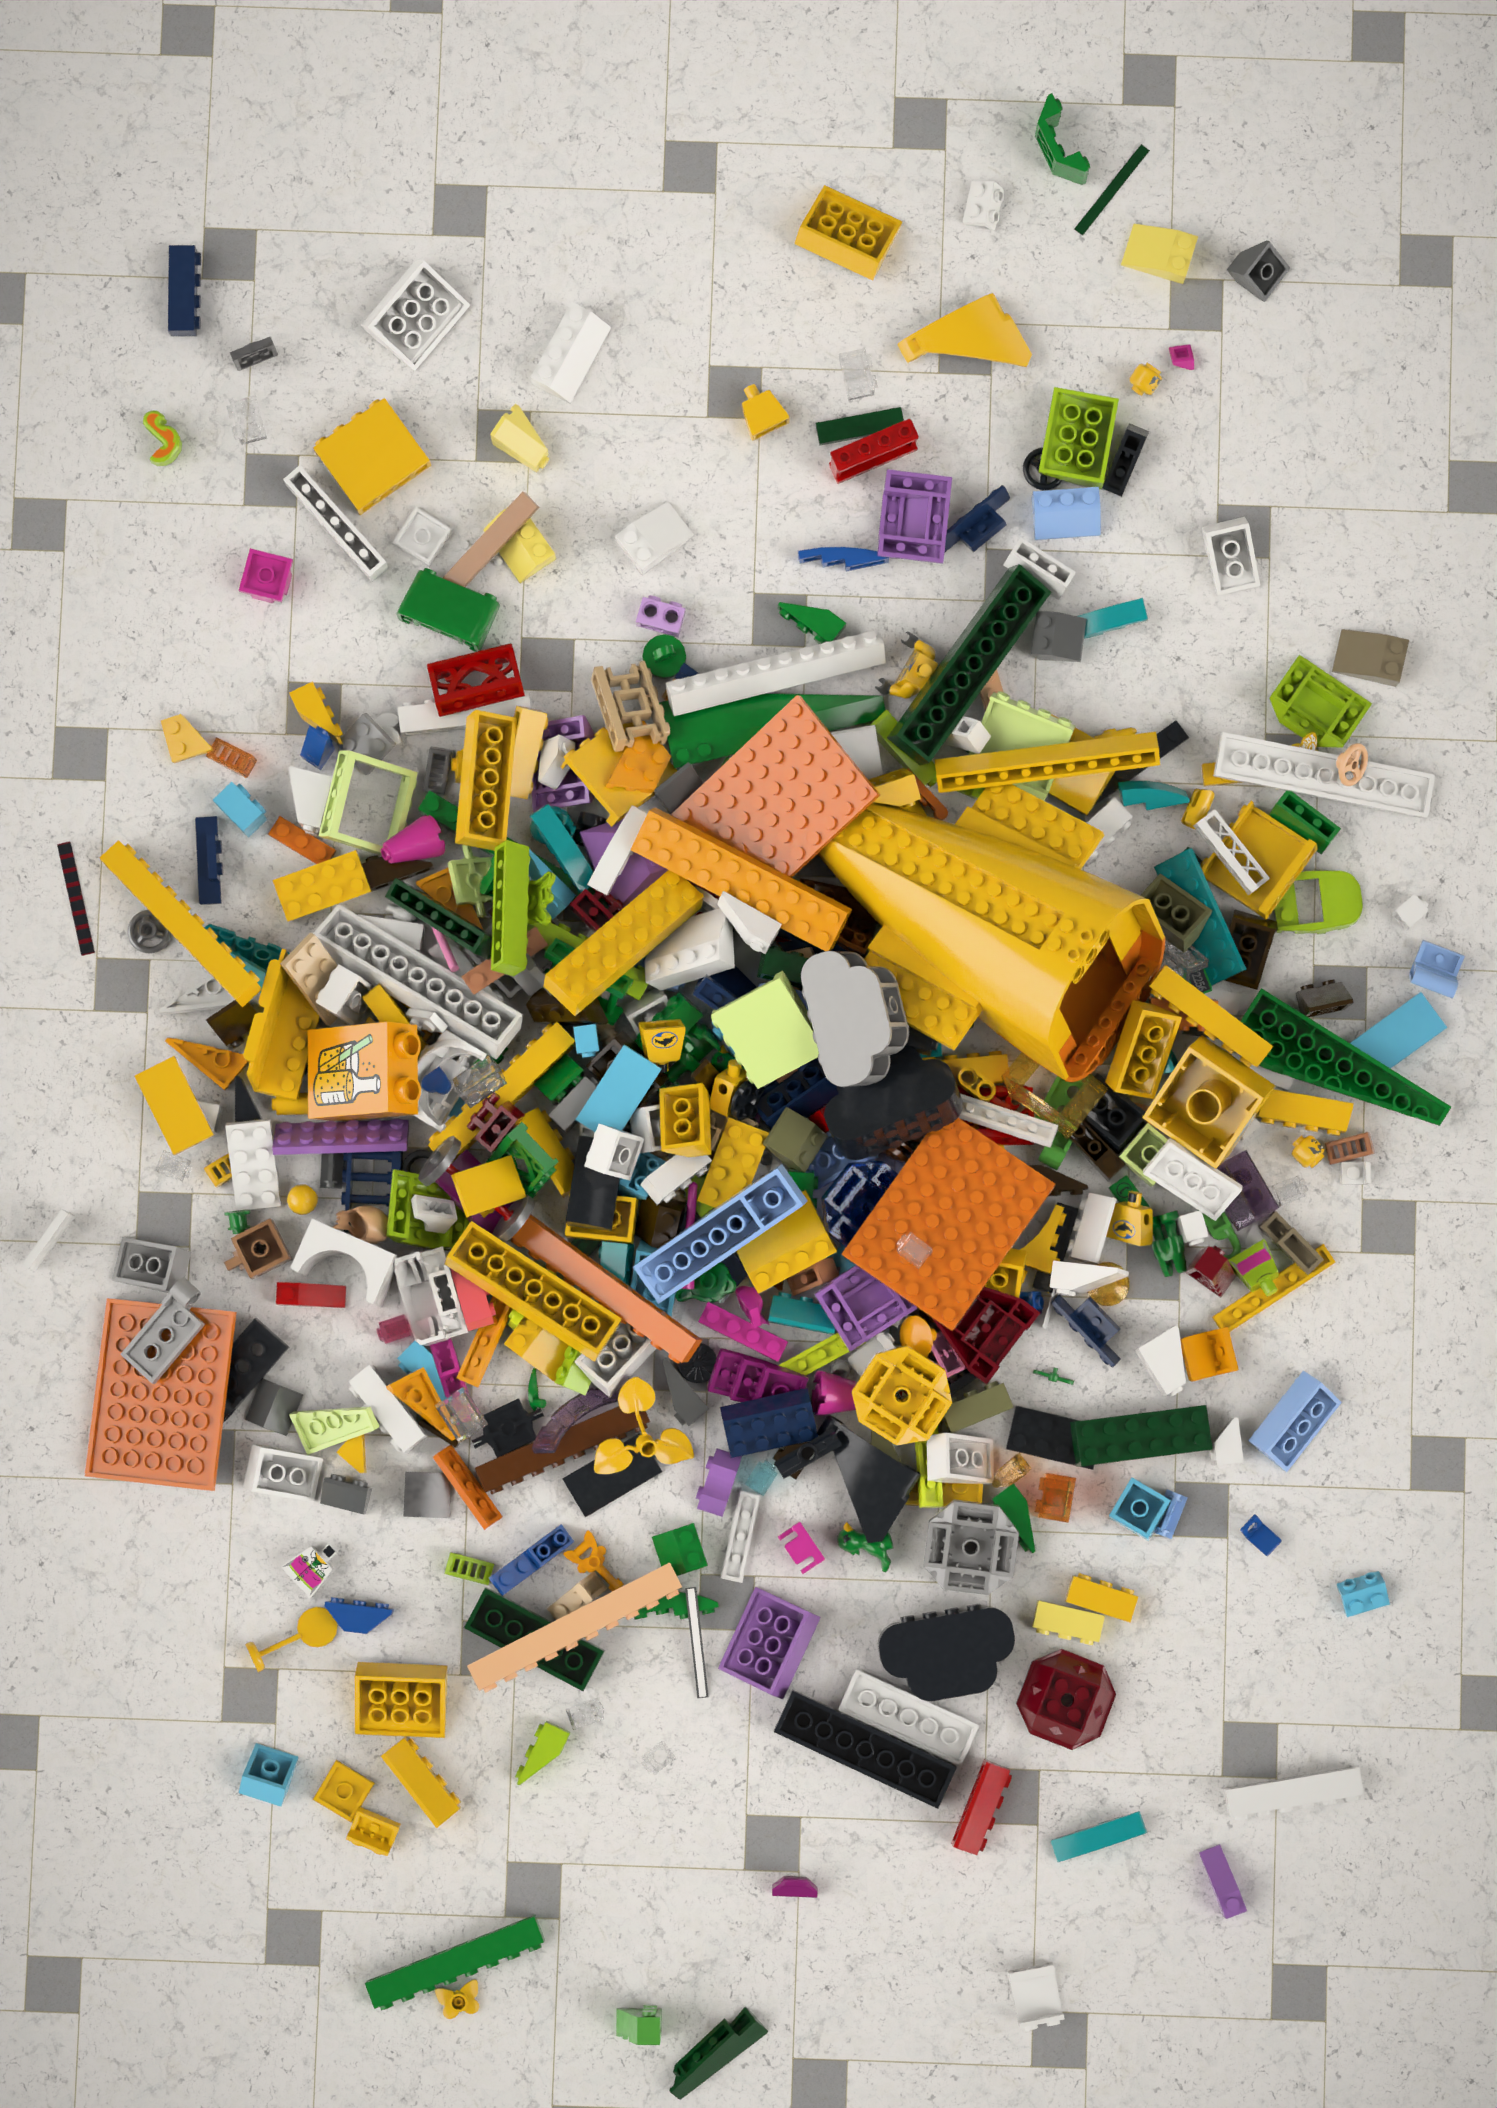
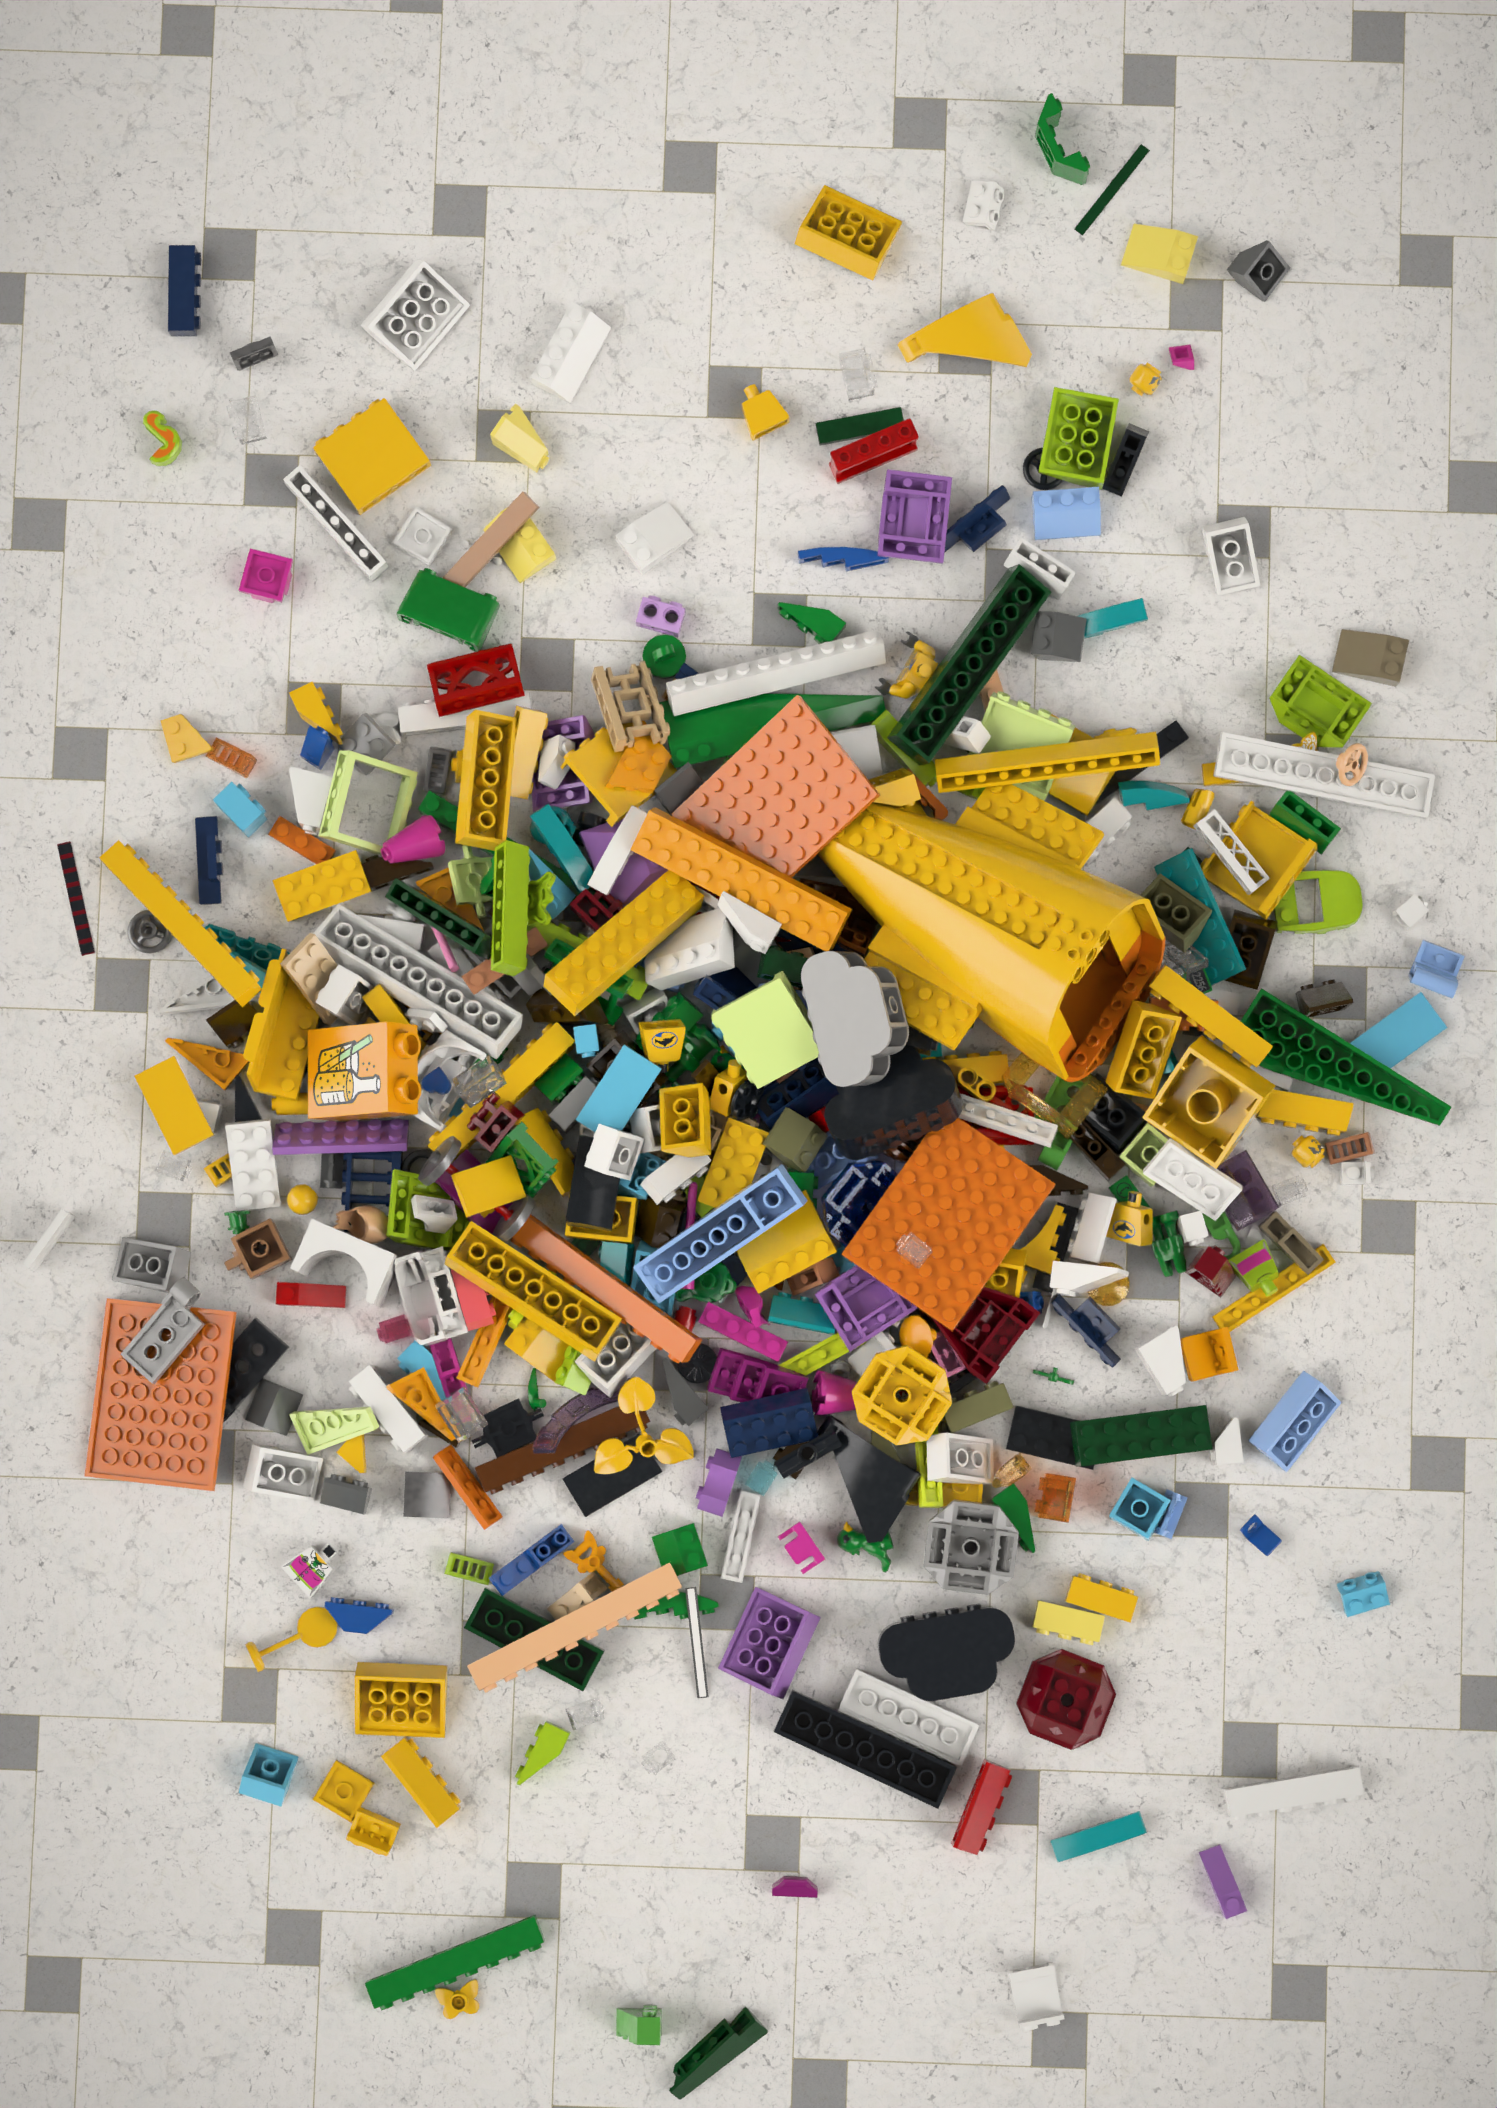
(686, 1317): none -> red brick

